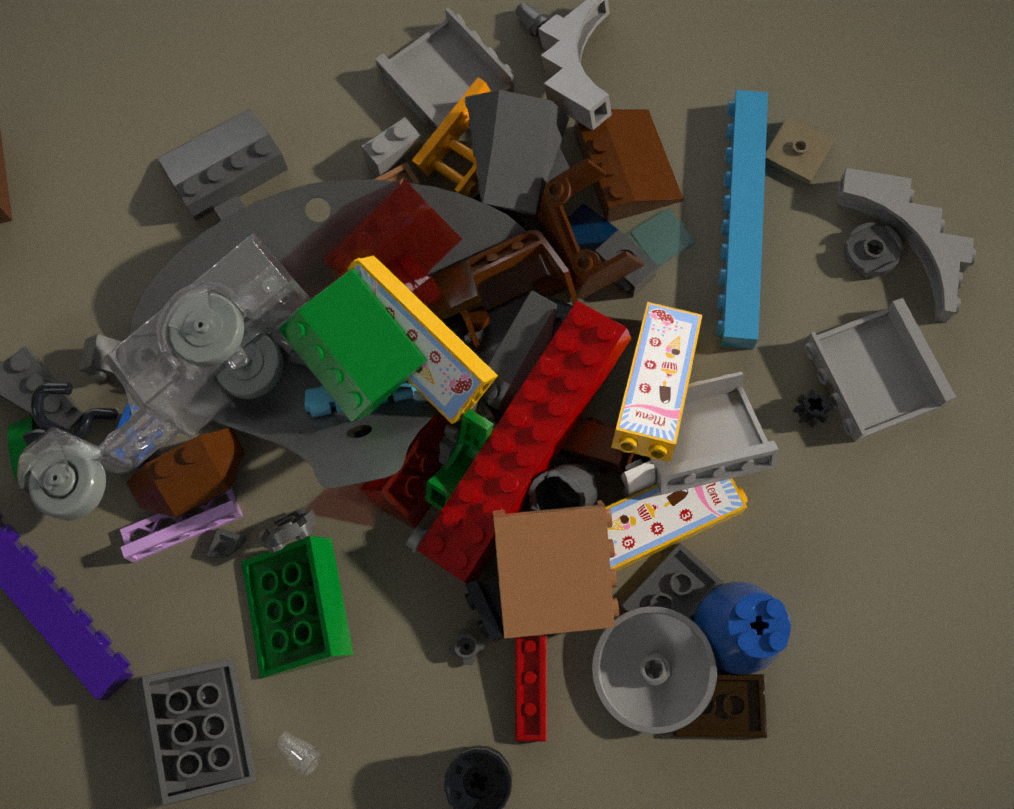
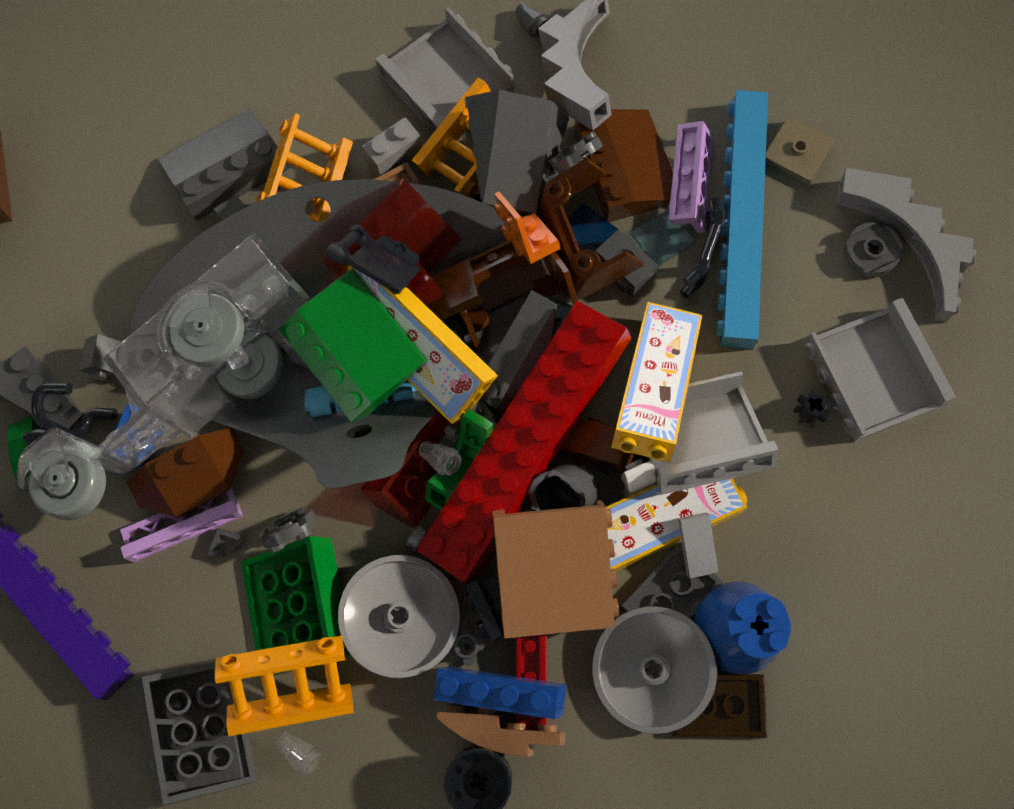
(291, 708): none -> light orange fence
(336, 153): none -> light orange fence
(382, 260): none -> black piece
(398, 616): none -> light grey dish
(440, 457): none -> clear cone
(488, 731): none -> medium nougat slope
(500, 692): none -> blue brick
(527, 234): none -> orange bracket
(575, 153): none -> dark grey plate
(691, 175): none -> lavender fence
(698, 545): none -> light grey tile
(715, 223): none -> black piece

